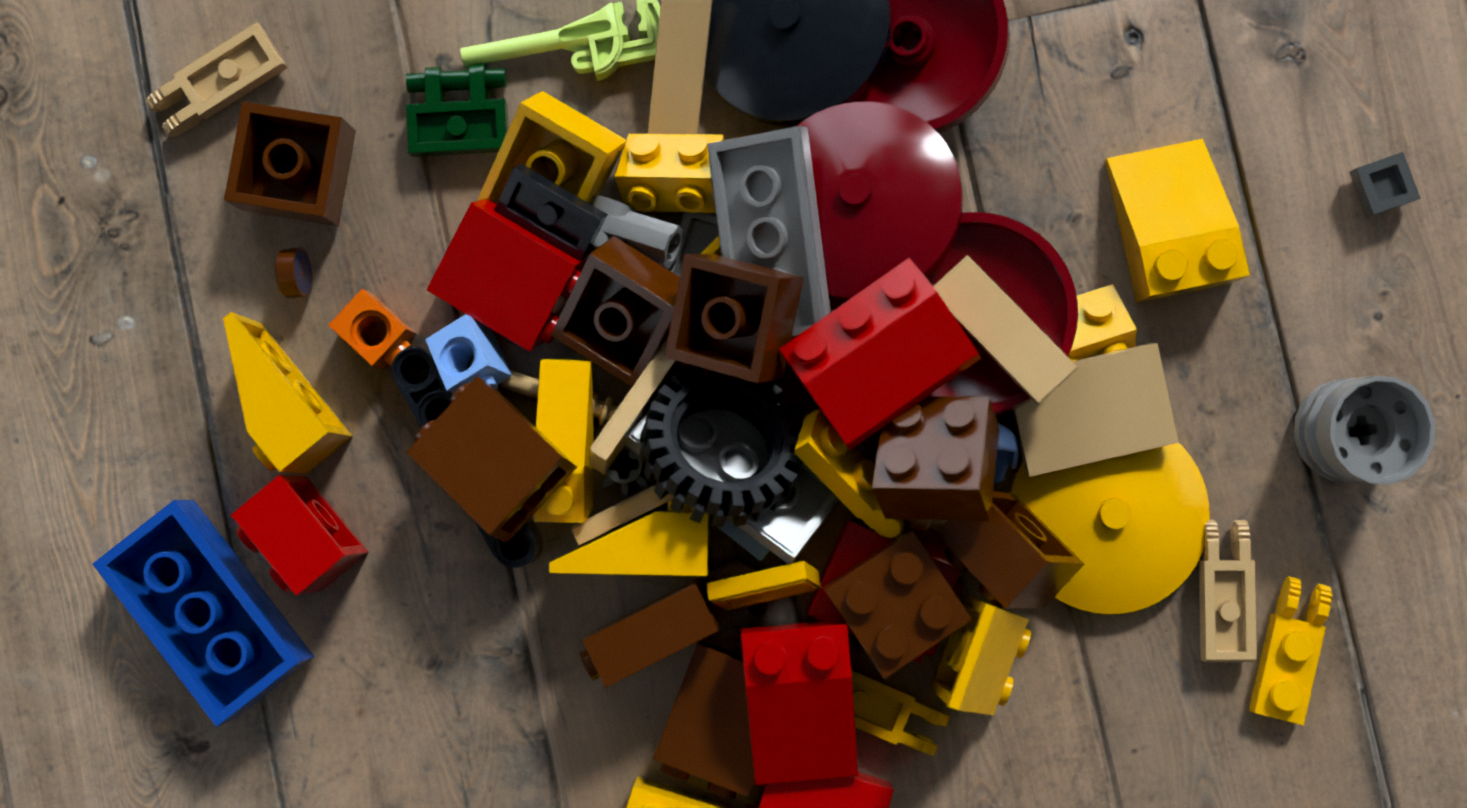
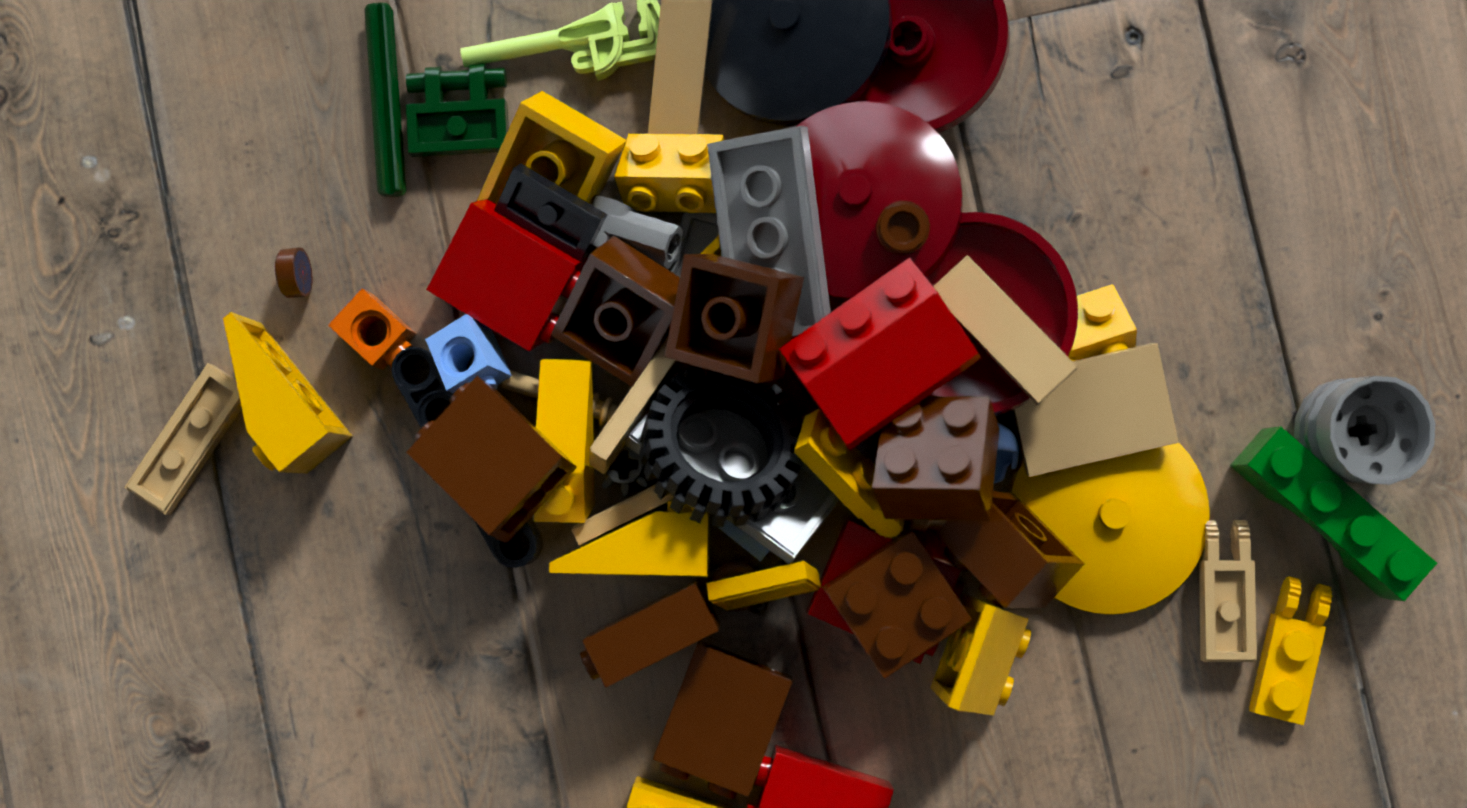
(187, 440): none -> tan tile
(203, 610): blue brick -> none
(218, 79): tan hinge -> none
(290, 163): reddish brown brick -> none
(297, 535): red brick -> none
(385, 100): none -> dark green axle
(800, 701): red slope -> none
(885, 710): yellow hinge -> none
(902, 228): none -> reddish brown tile
(1175, 221): yellow slope -> none
(1361, 534): none -> green arch
(1384, 185): dark grey plate -> none

